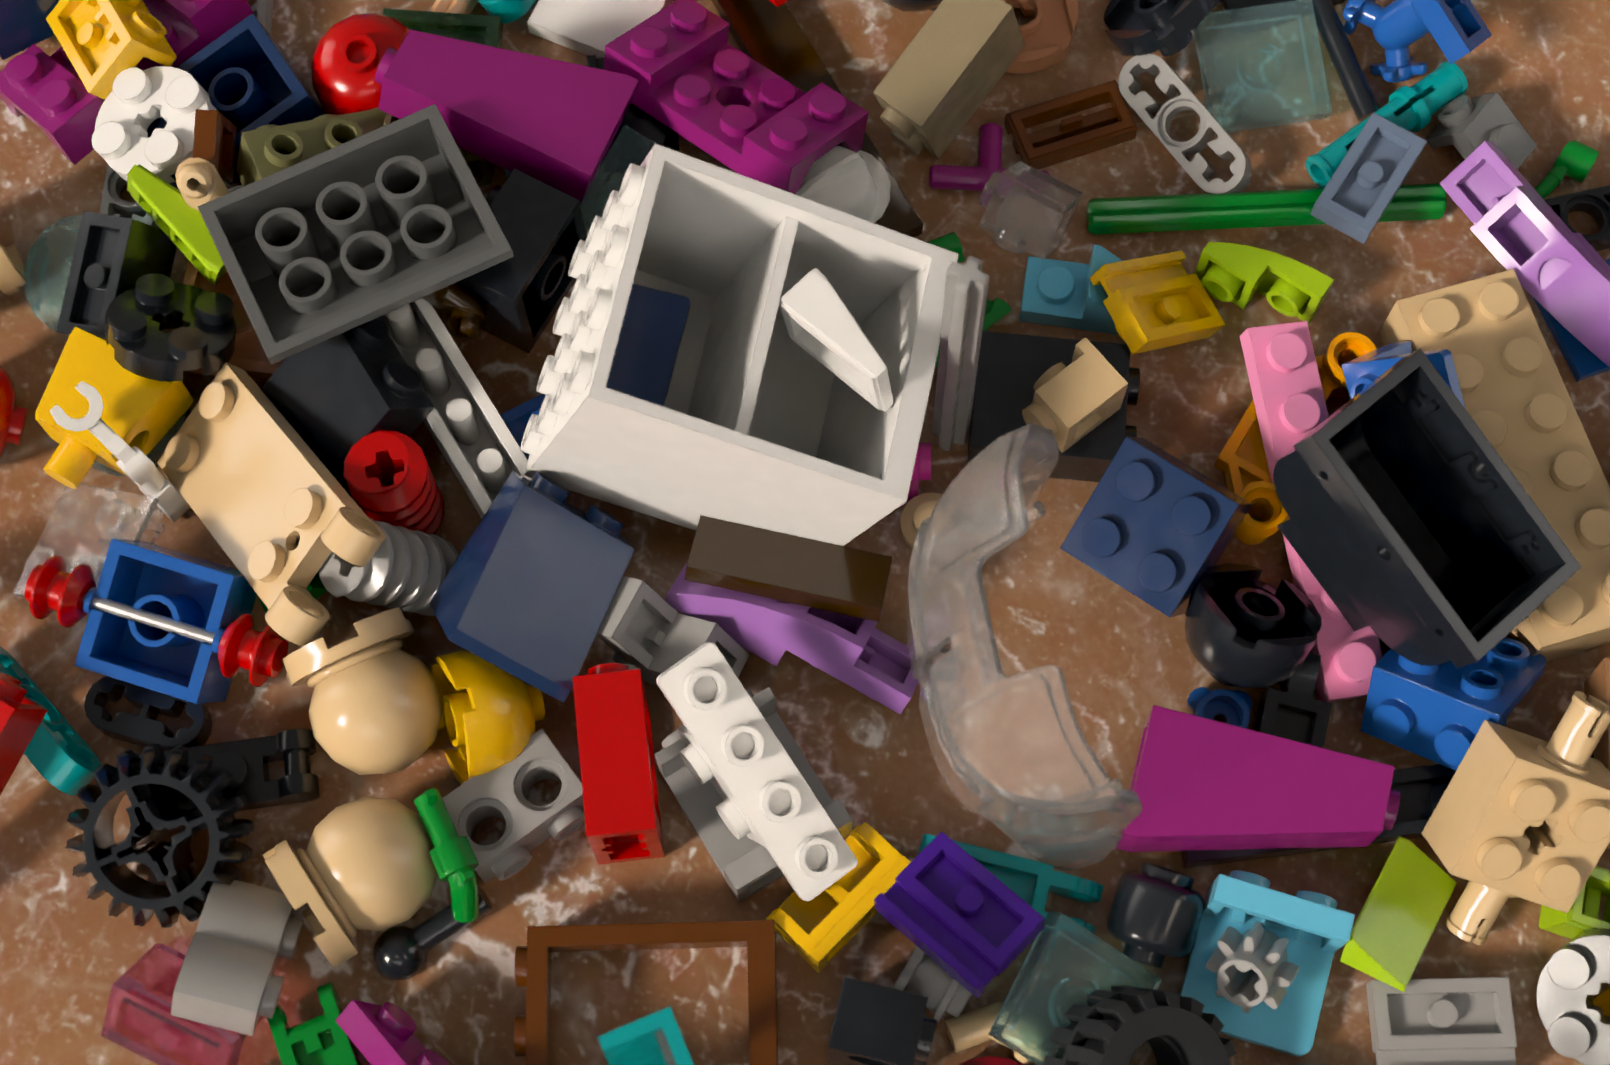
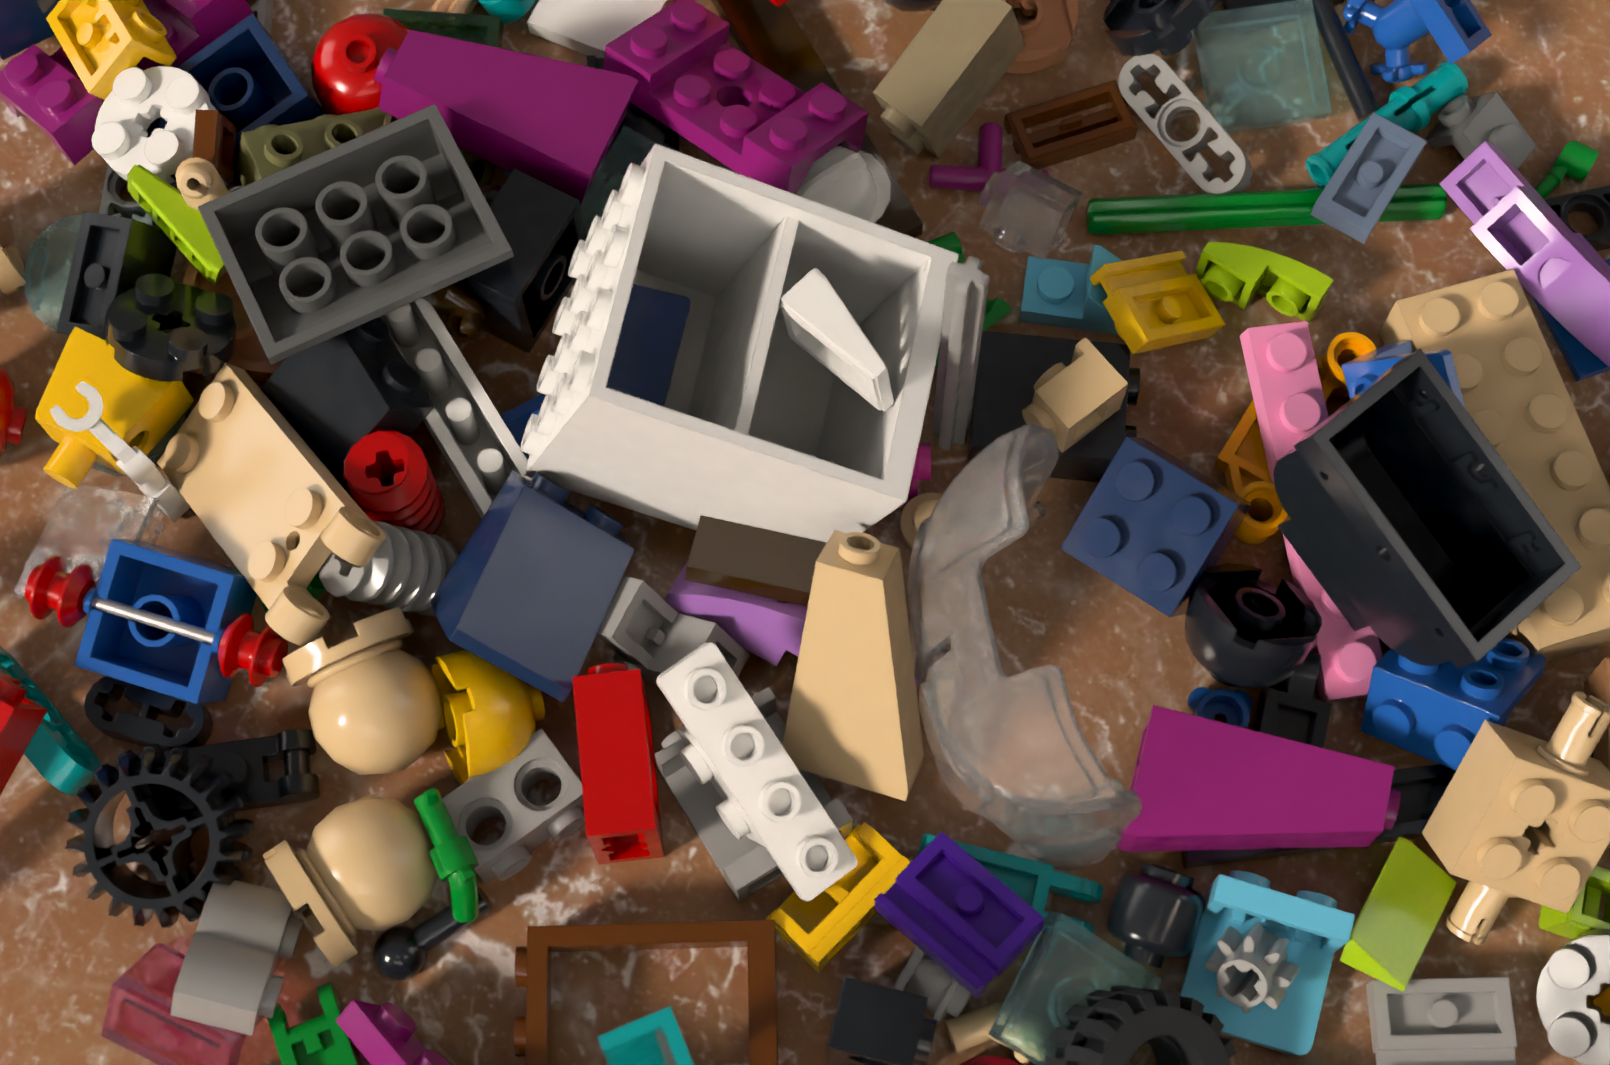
(854, 675): none -> tan slope

